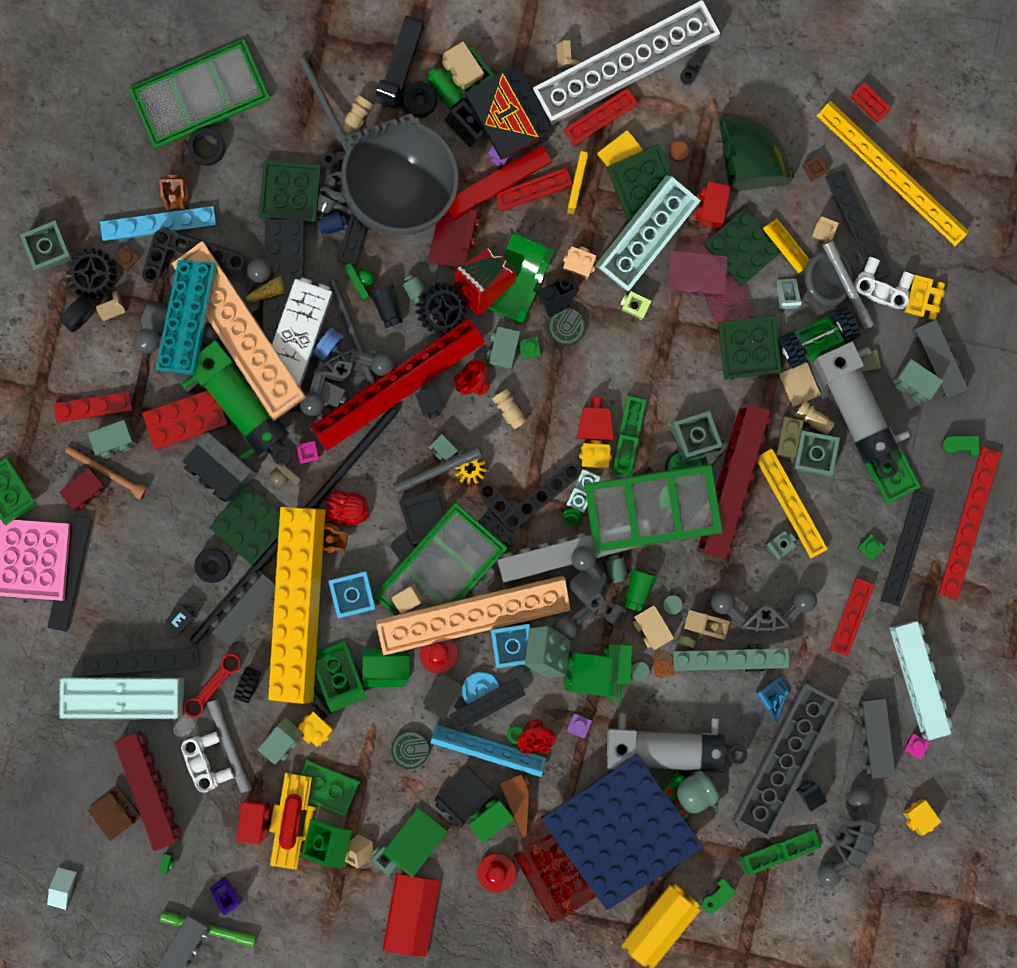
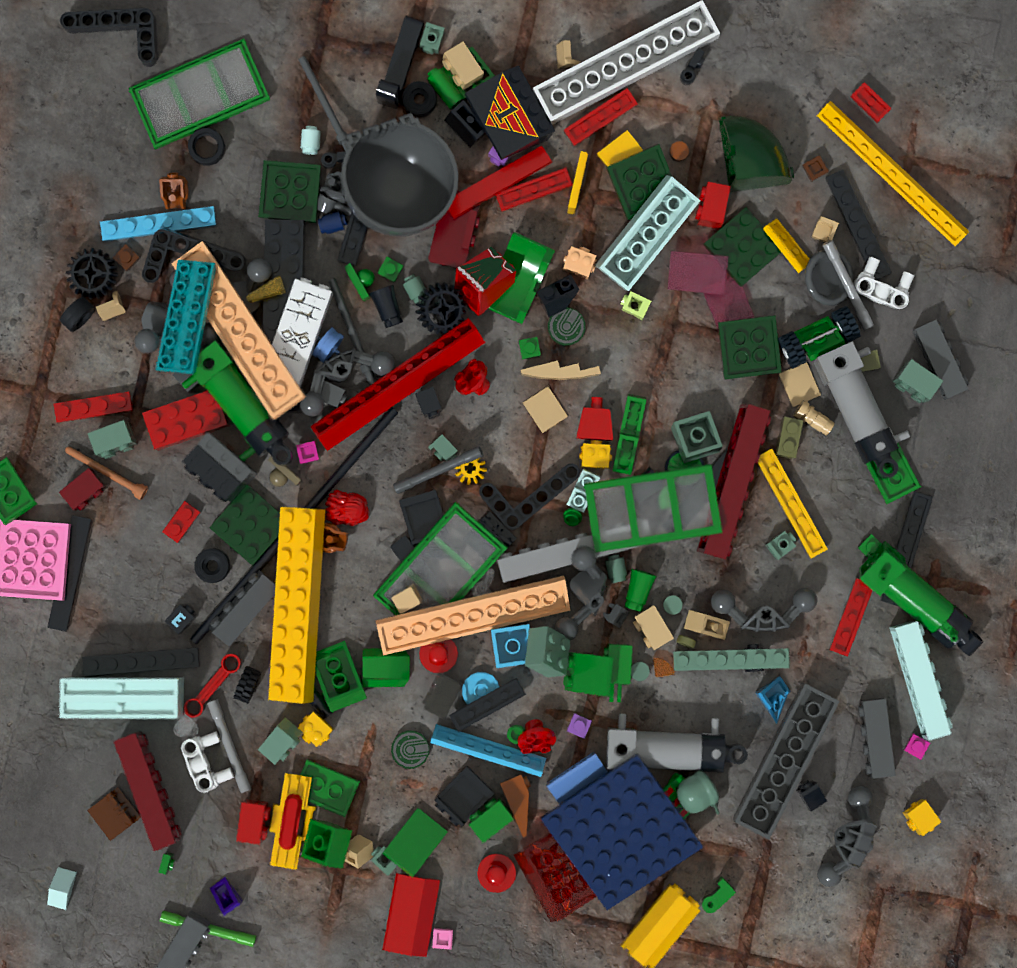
(46, 246): sand green brick -> none
(118, 25): none -> black beam
(181, 522): none -> red plate
(310, 140): none -> light aqua brick
(352, 594): medium azure brick -> none
(355, 117): tan axle -> none
(390, 269): none -> green plate
(432, 46): none -> sand green brick
(442, 938): none -> bright pink tile
(504, 348): sand green brick -> none
(510, 410): tan axle -> none
(545, 409): none -> tan window
(554, 372): none -> tan slope
(576, 777): none -> medium blue slope
(780, 852): green slope -> none
(788, 294): light aqua slope -> none
(816, 454): sand green brick -> none
(888, 574): none -> green piece
(919, 294): yellow plate -> none
(961, 443): green leg -> none
(969, 523): red plate -> none

